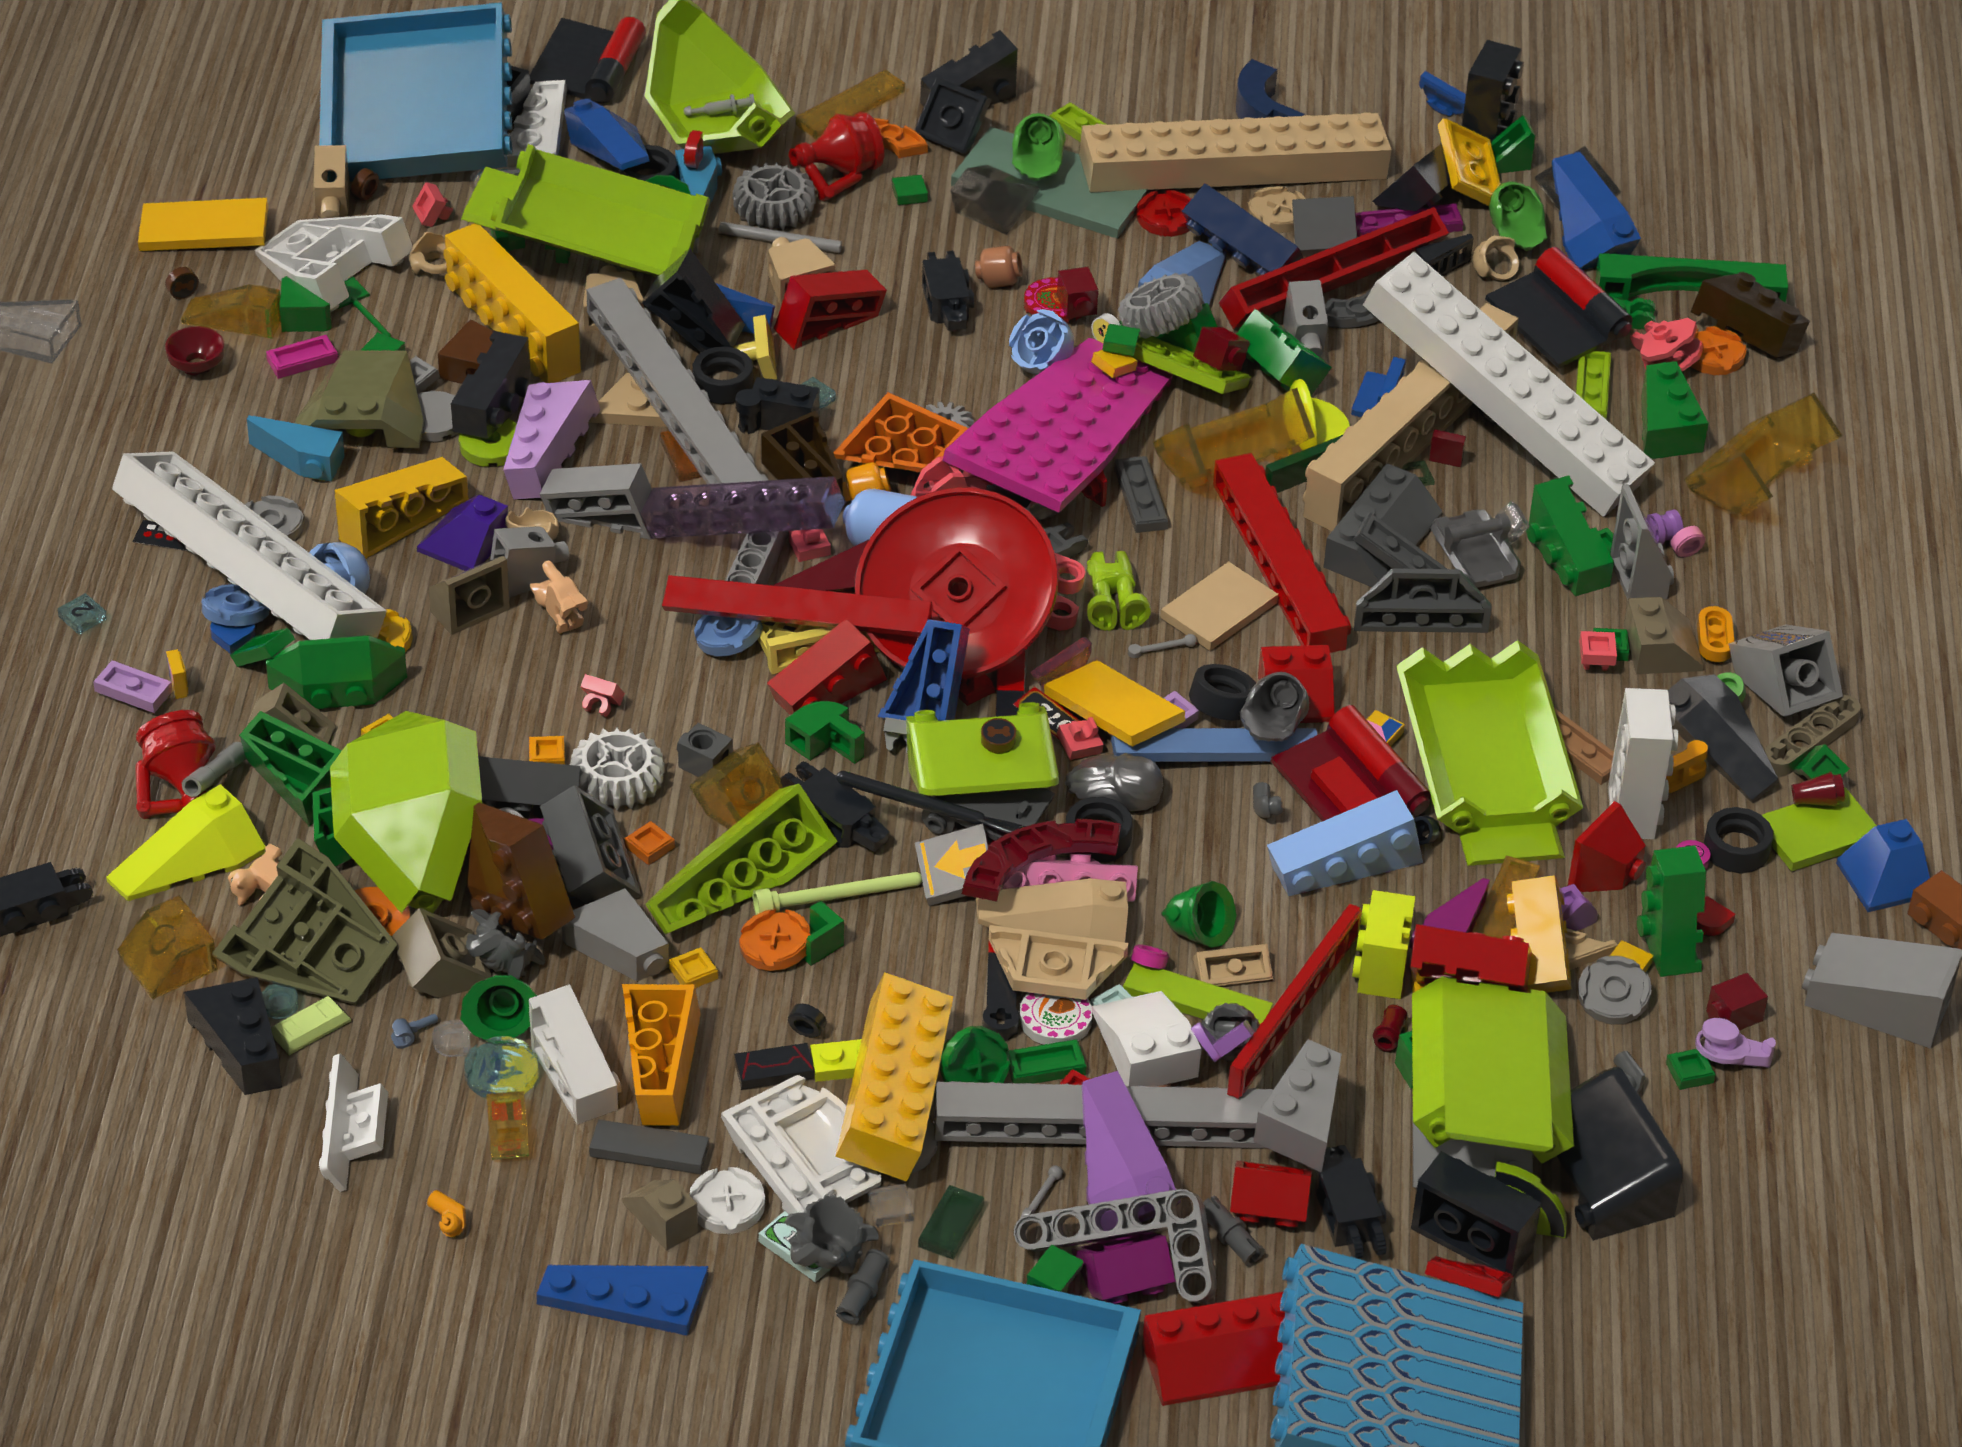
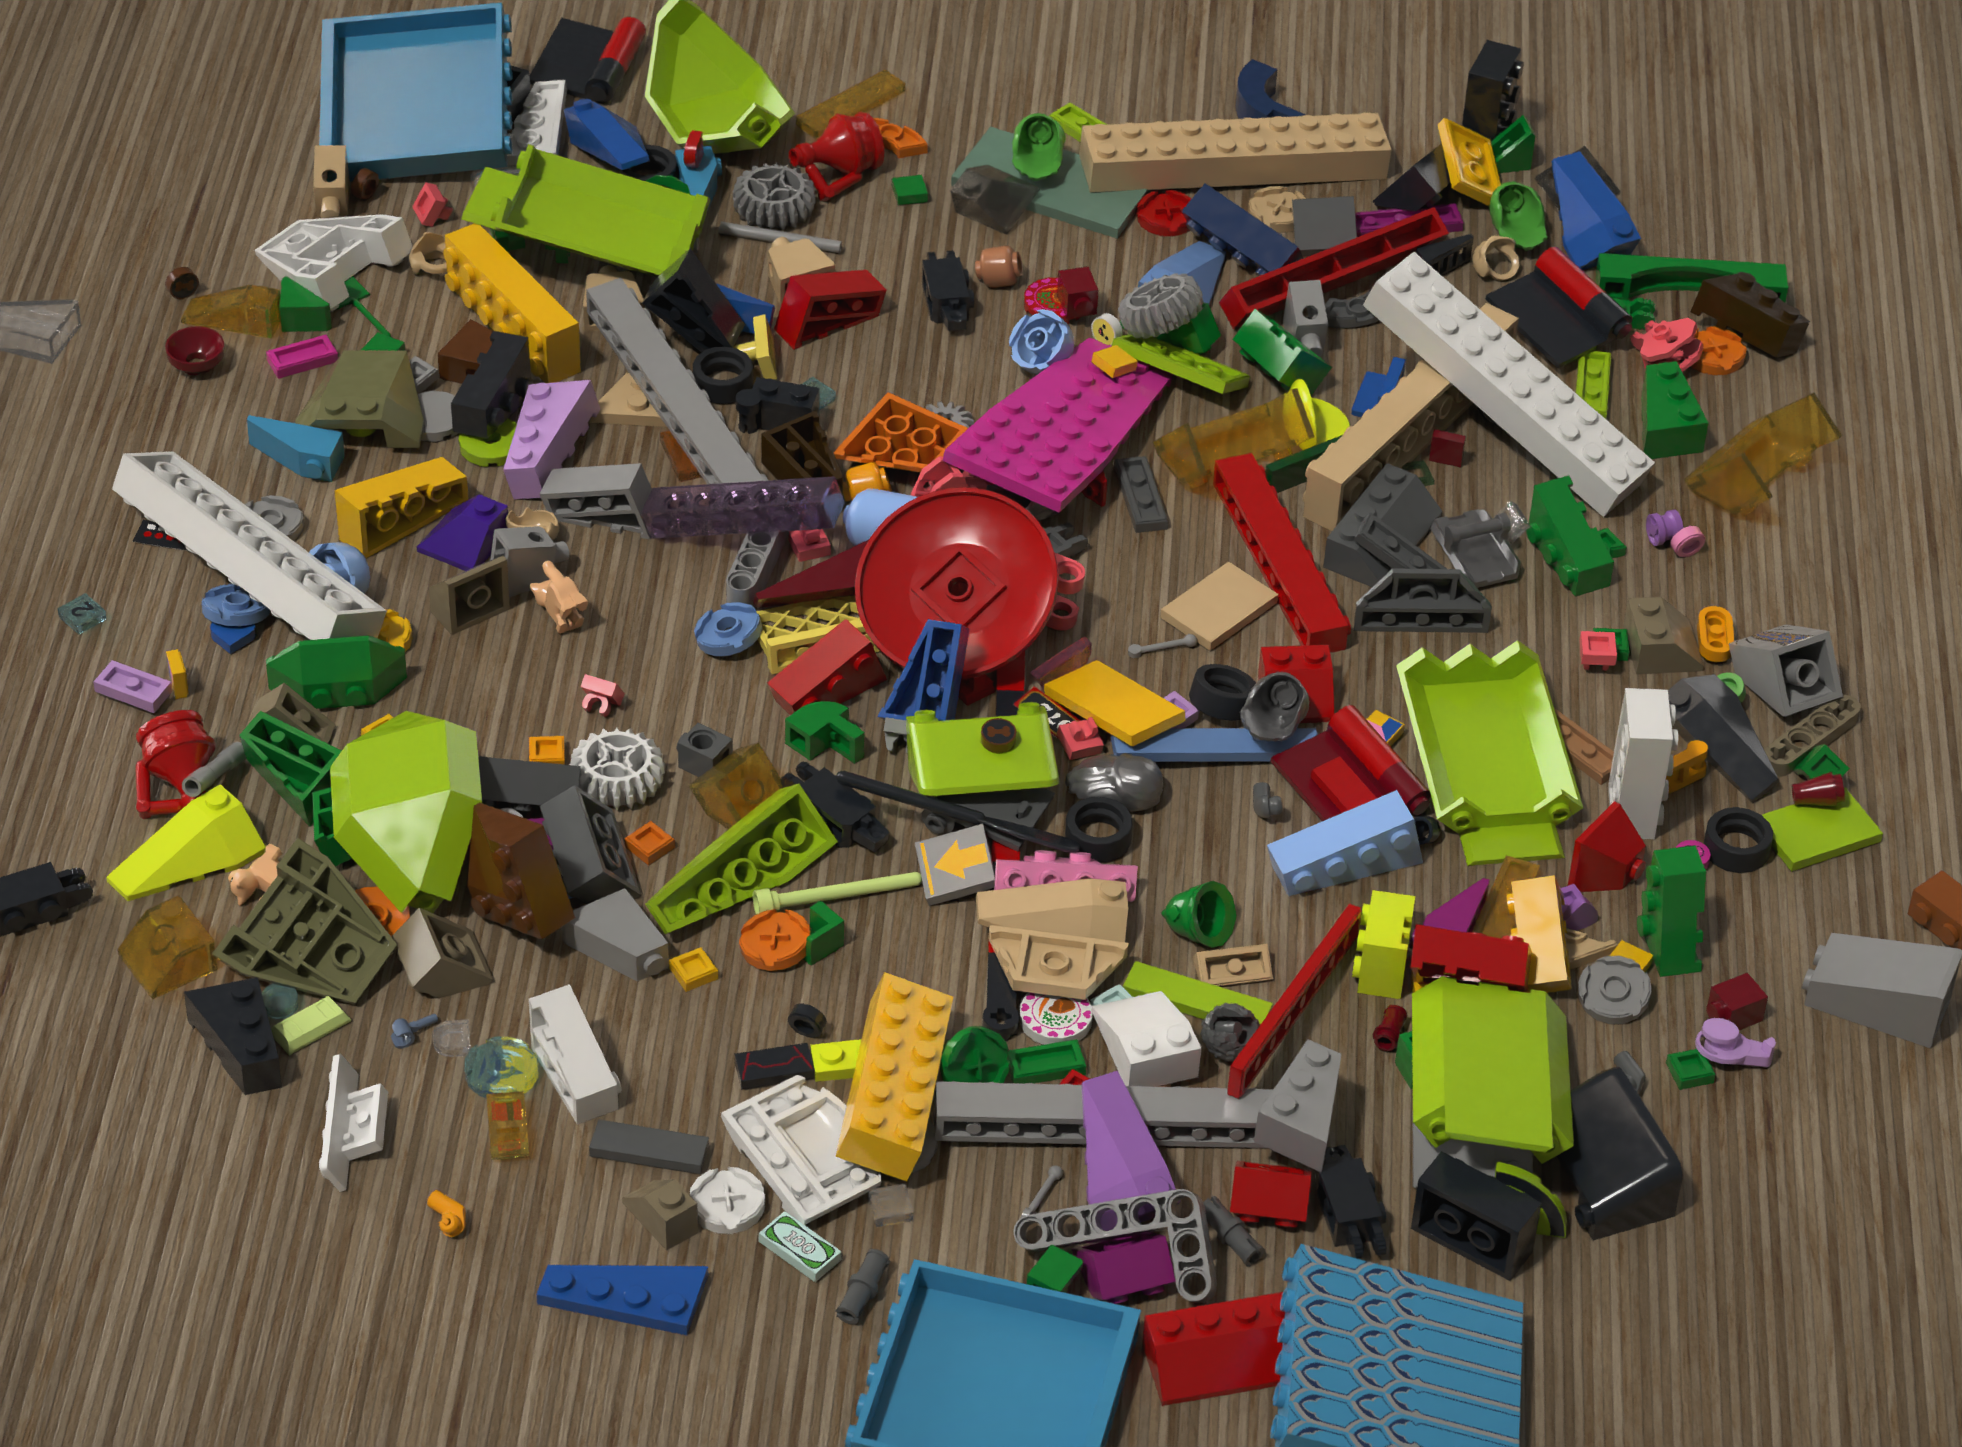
(203, 224): yellow tile -> none
(262, 647): green tile -> none
(497, 1007): green piece -> none
(499, 948): dark grey hair -> none
(662, 1043): light orange wedge -> none
(722, 106): light grey piece -> none
(795, 605): red tile -> none
(829, 1234): dark grey hair -> none
(951, 1222): clear green tile -> none
(952, 115): black tile -> none
(985, 70): black wedge -> none
(1032, 843): dark red tile -> none
(1111, 579): lime piece -> none
(1121, 339): green tile -> none
(1150, 956): dark pink tile -> none
(1221, 348): dark red brick -> none
(1226, 1043): medium lavender tile -> none
(1441, 95): blue tile -> none
(1470, 1275): red tile -> none
(1636, 554): light grey slope -> none
(1714, 918): red tile -> none
(1885, 865): blue slope -> none

